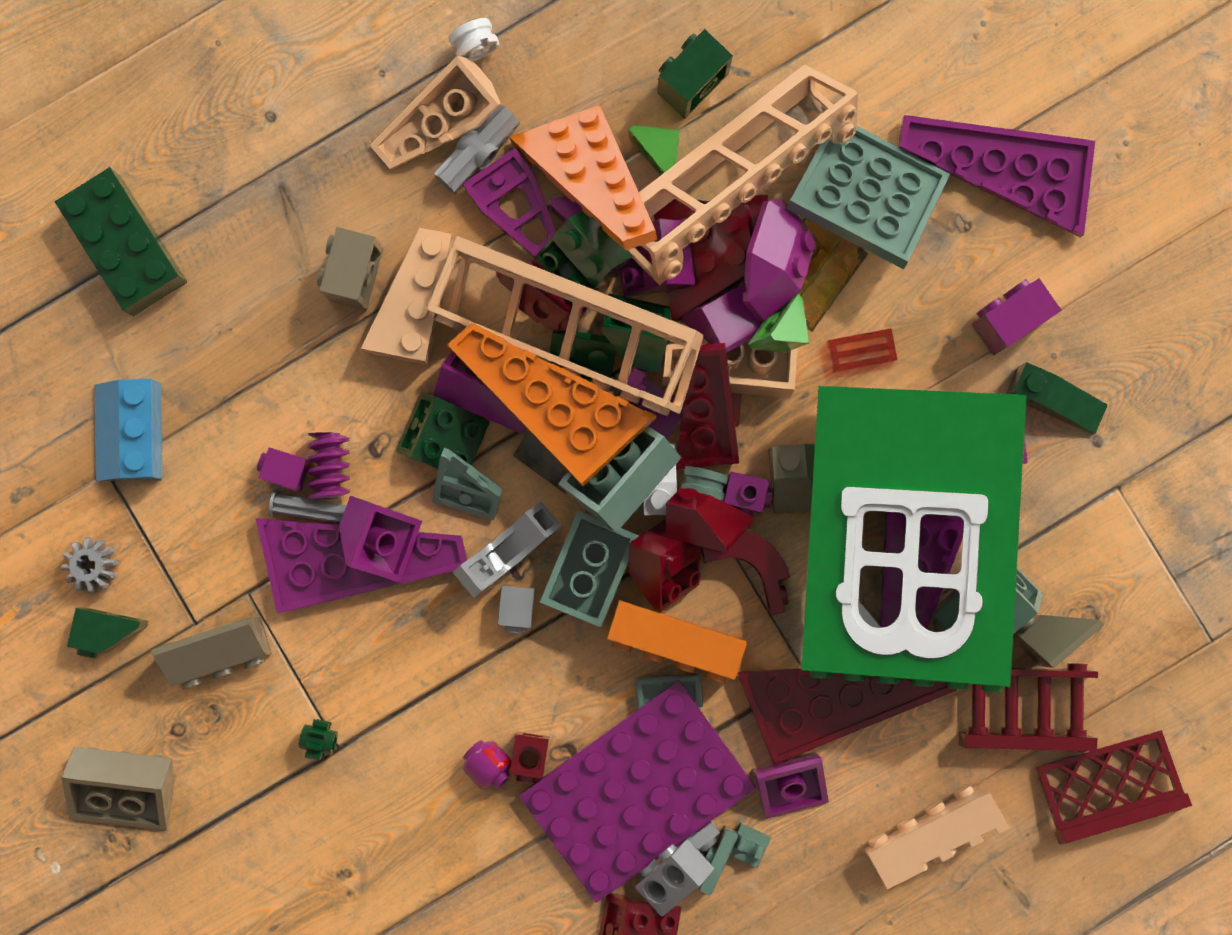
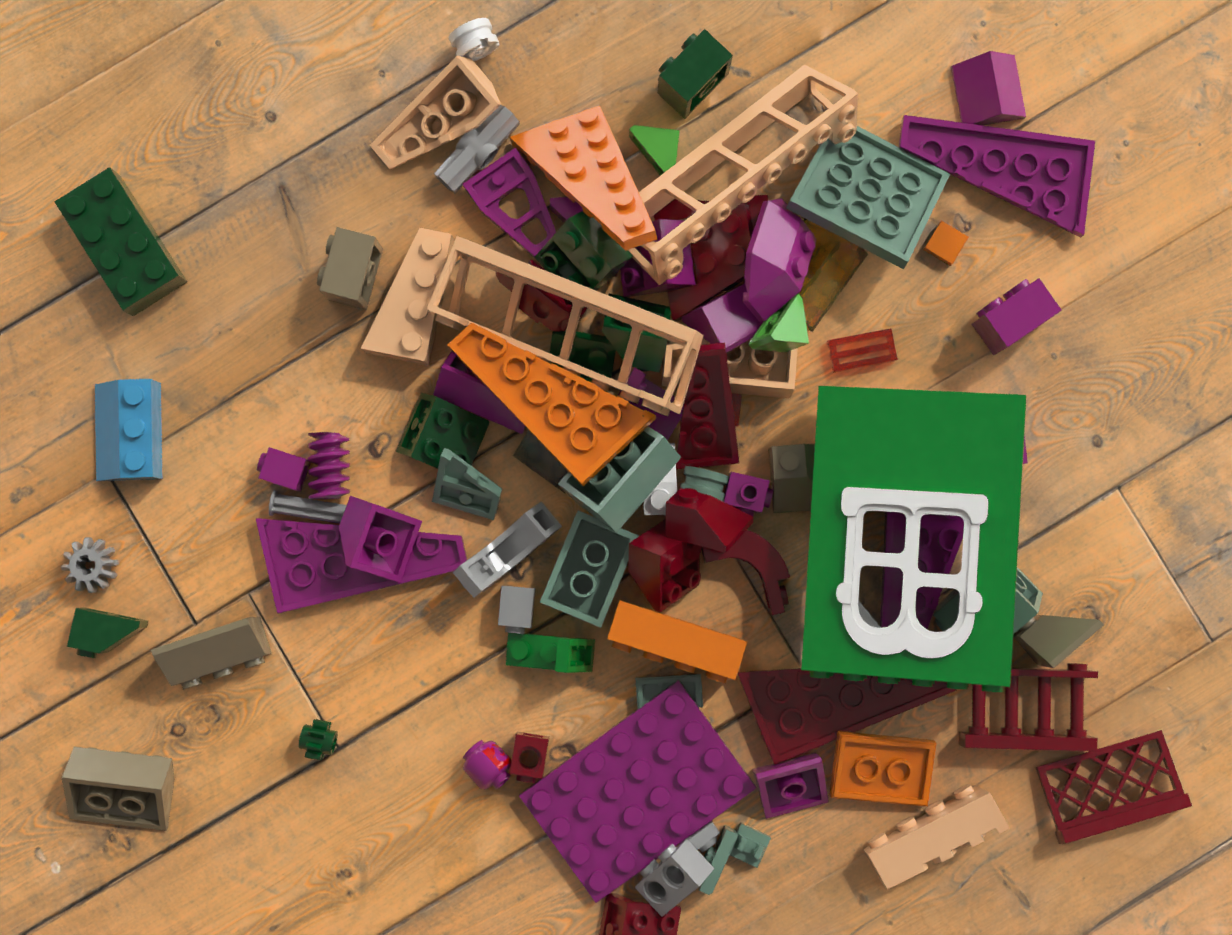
(550, 652): none -> green bracket
(882, 768): none -> orange tile
(945, 243): none -> orange tile
(988, 89): none -> magenta slope
(1057, 397): dark green slope -> none

